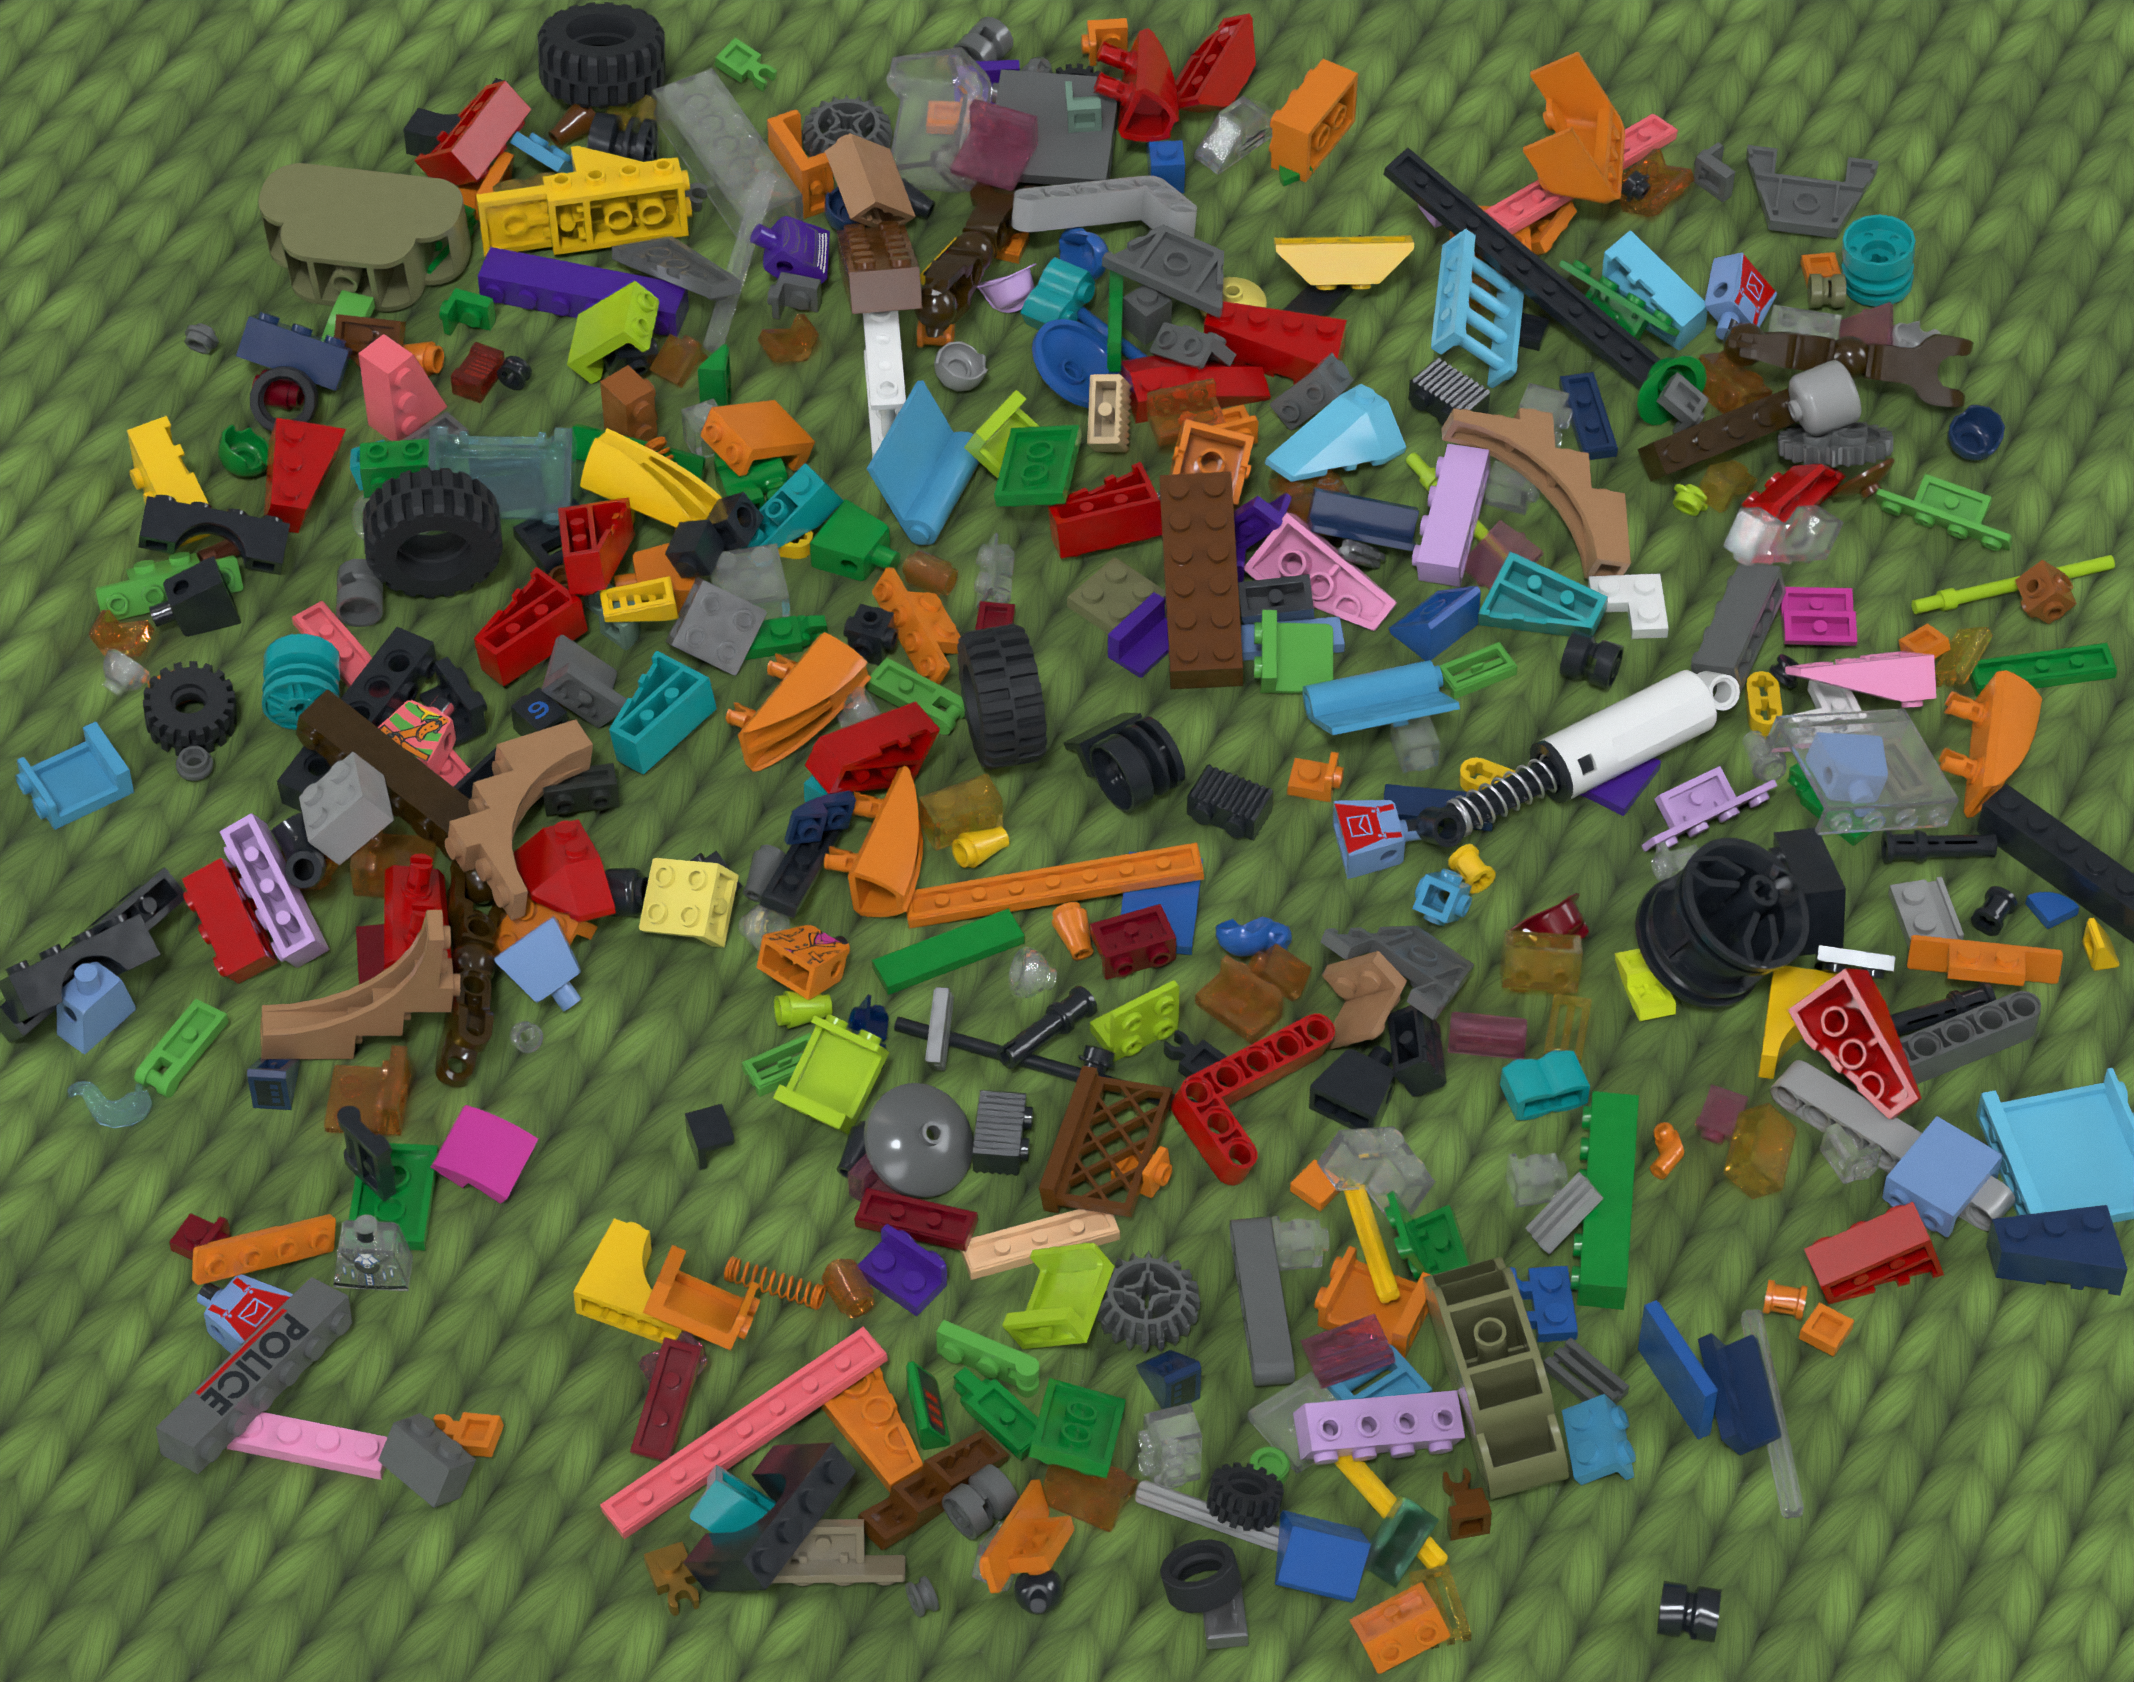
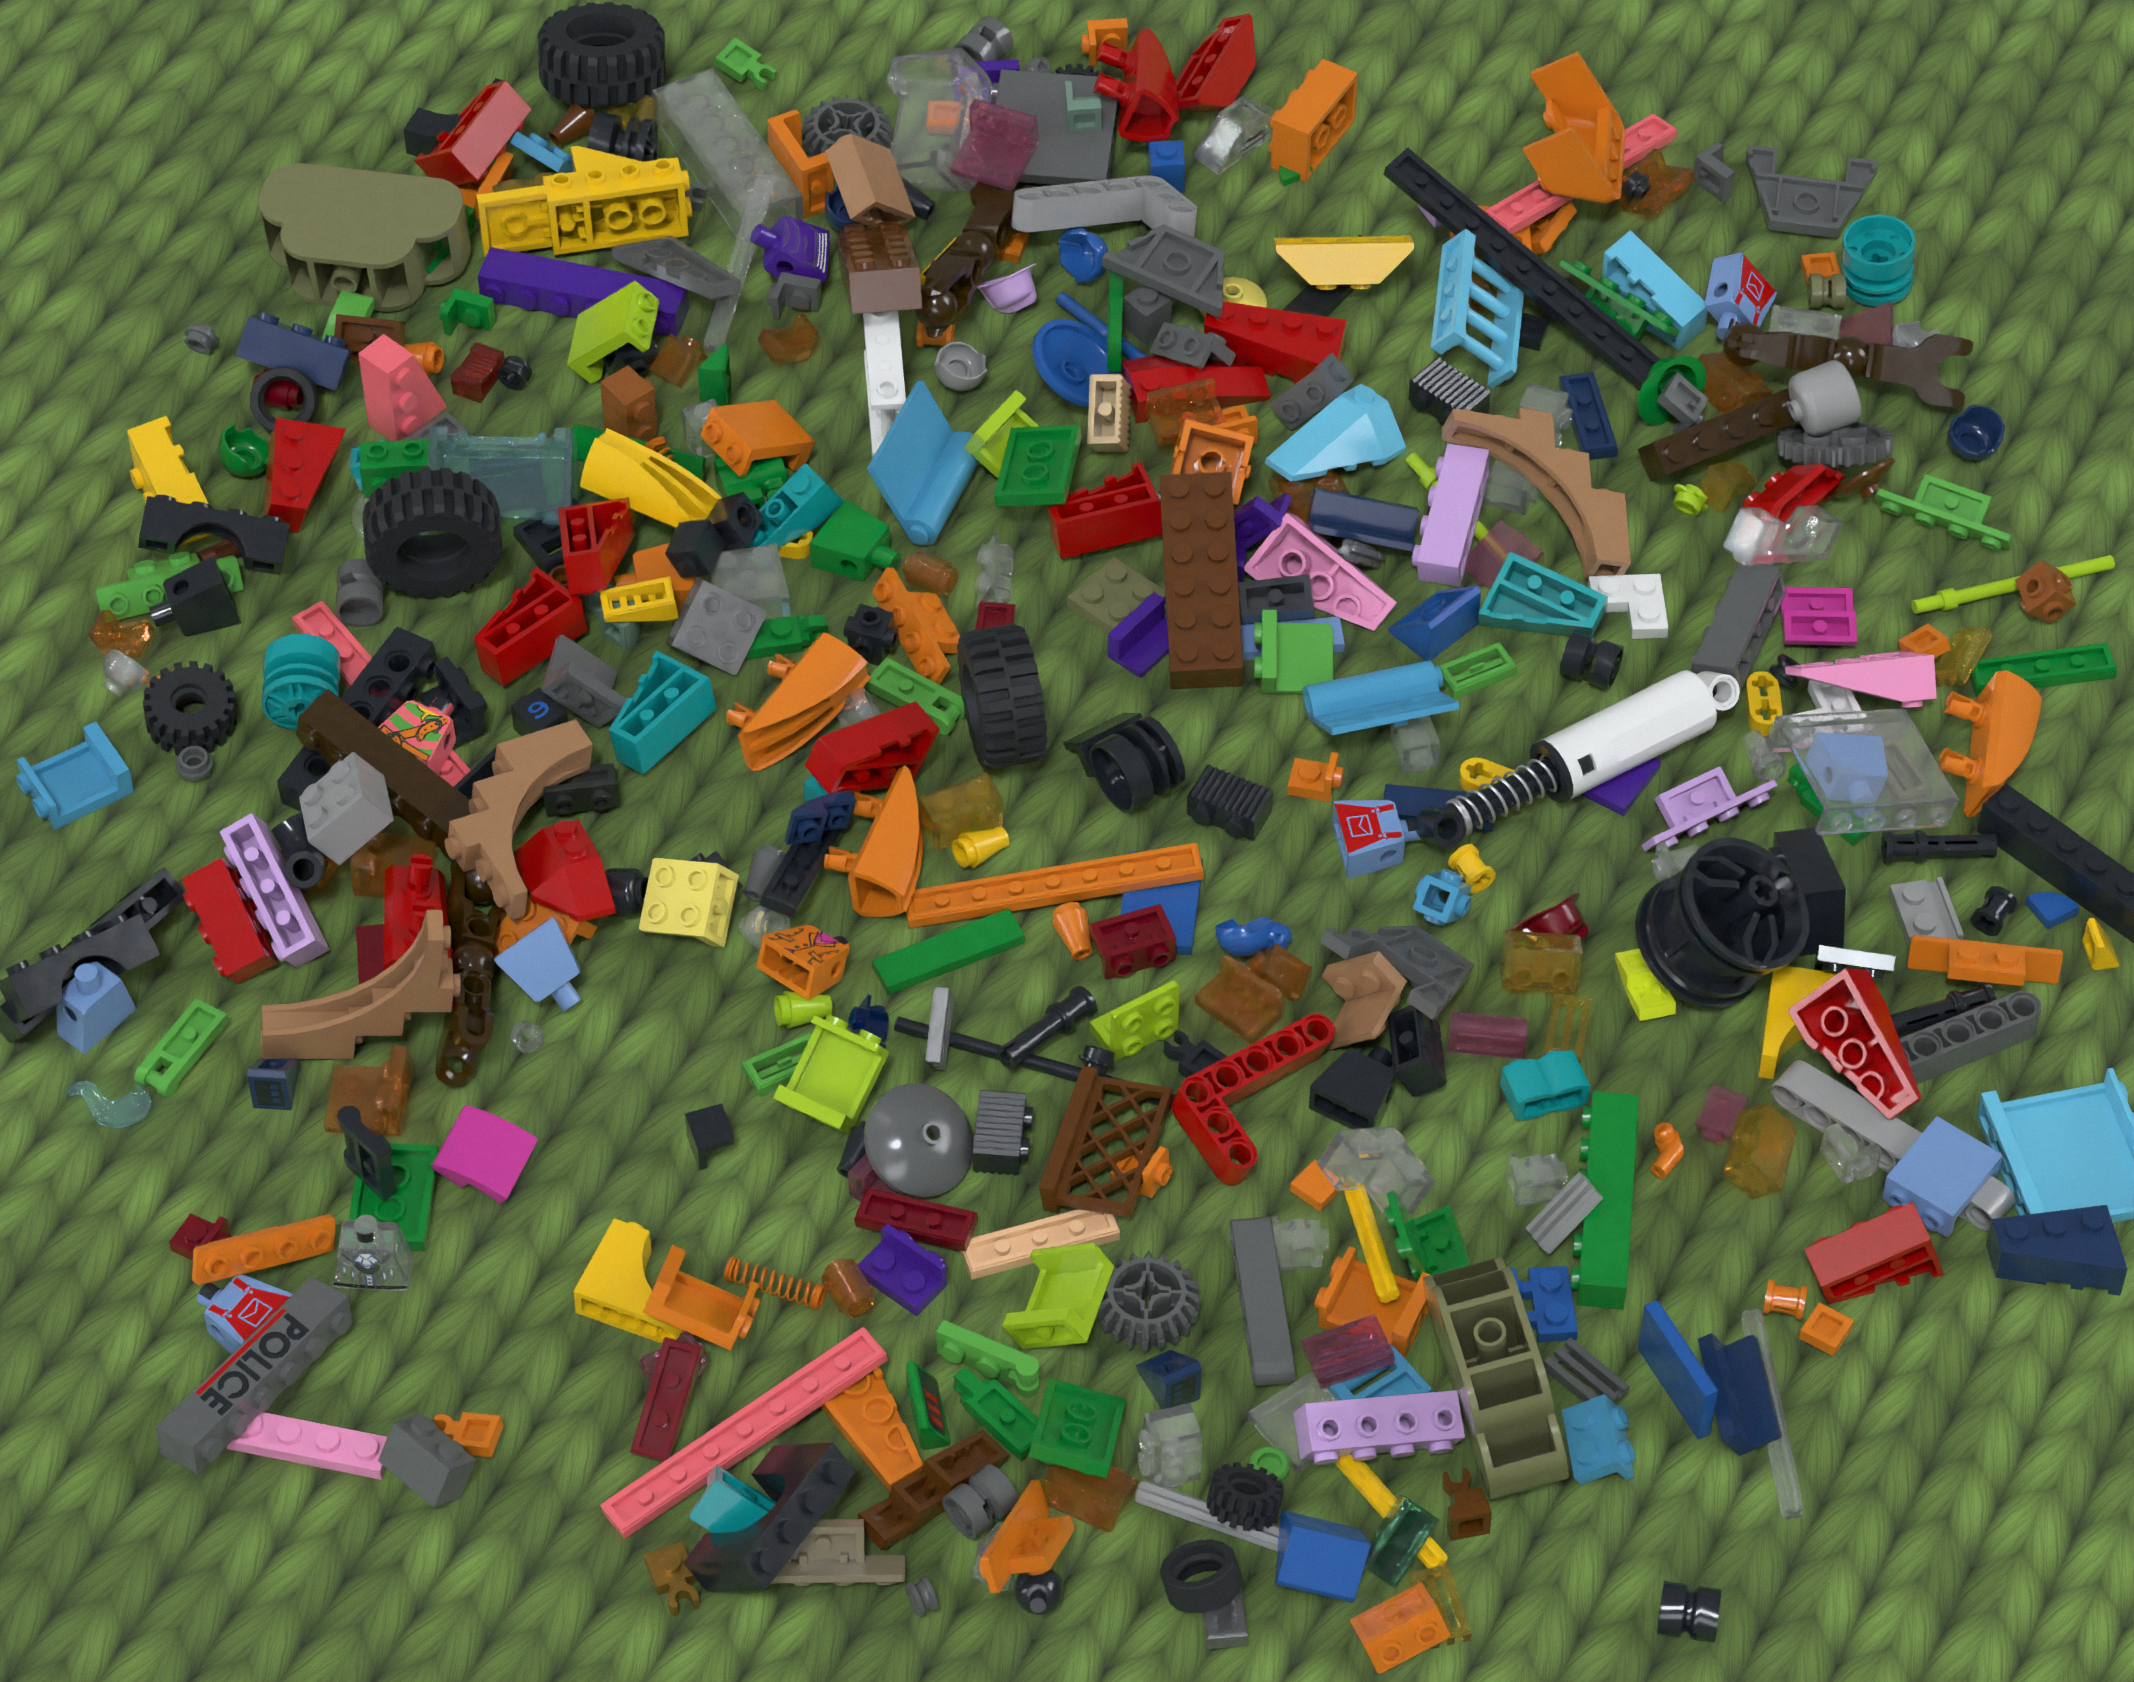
(1030, 974): clear brick -> none
(1059, 294): teal brick -> none

